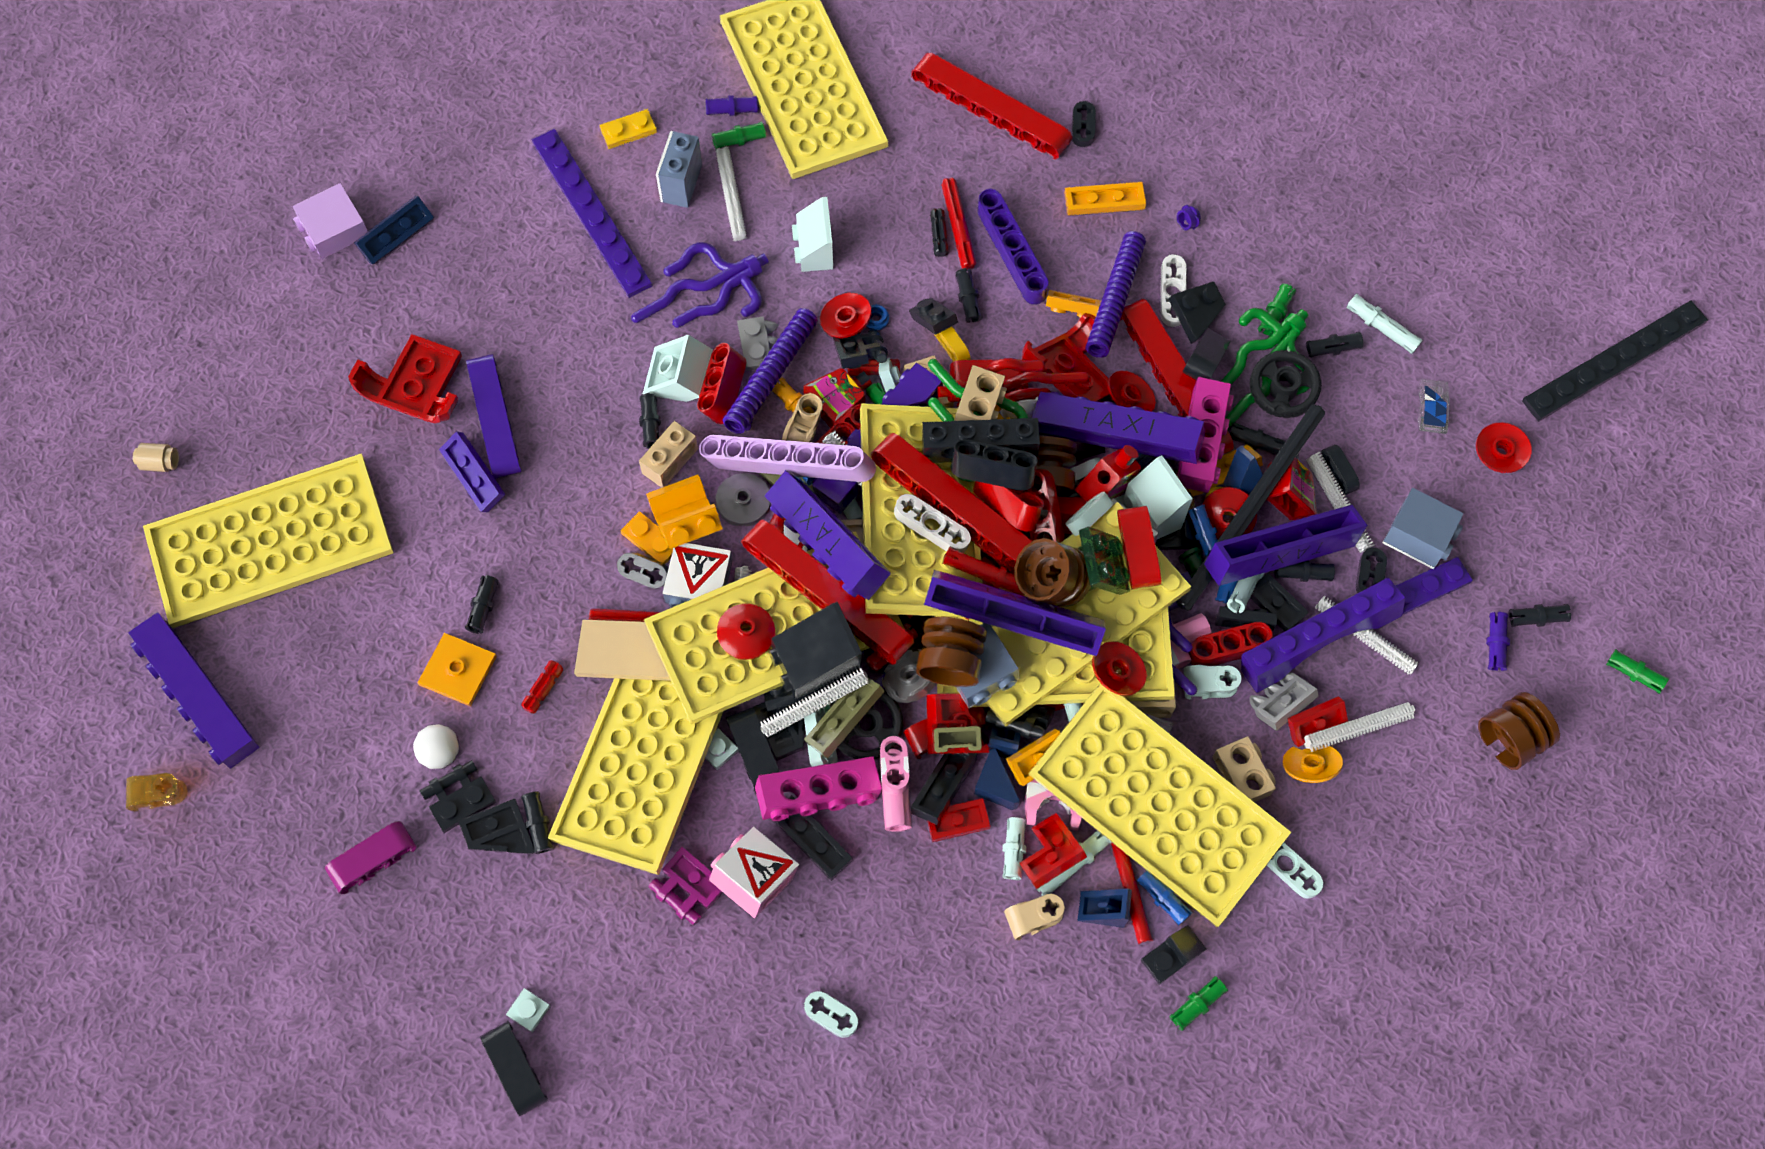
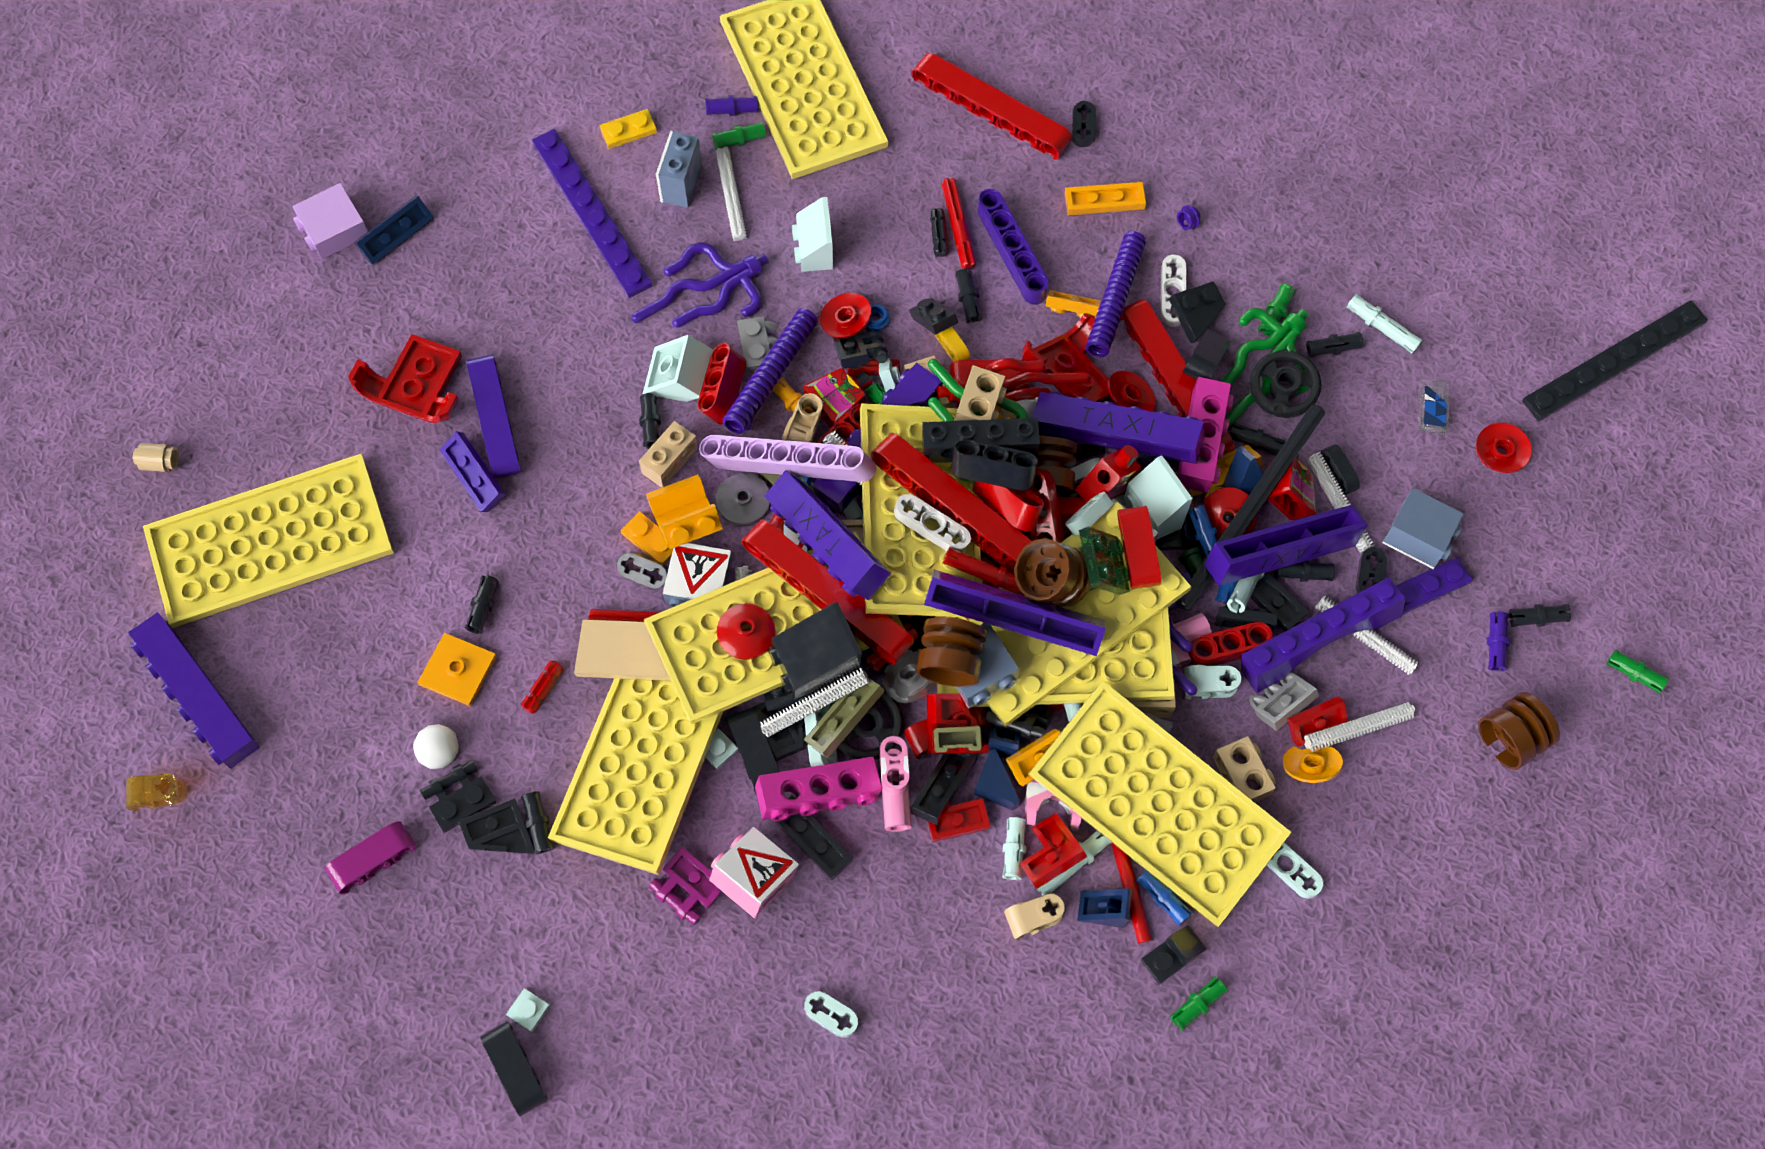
(1119, 668): red dish -> none

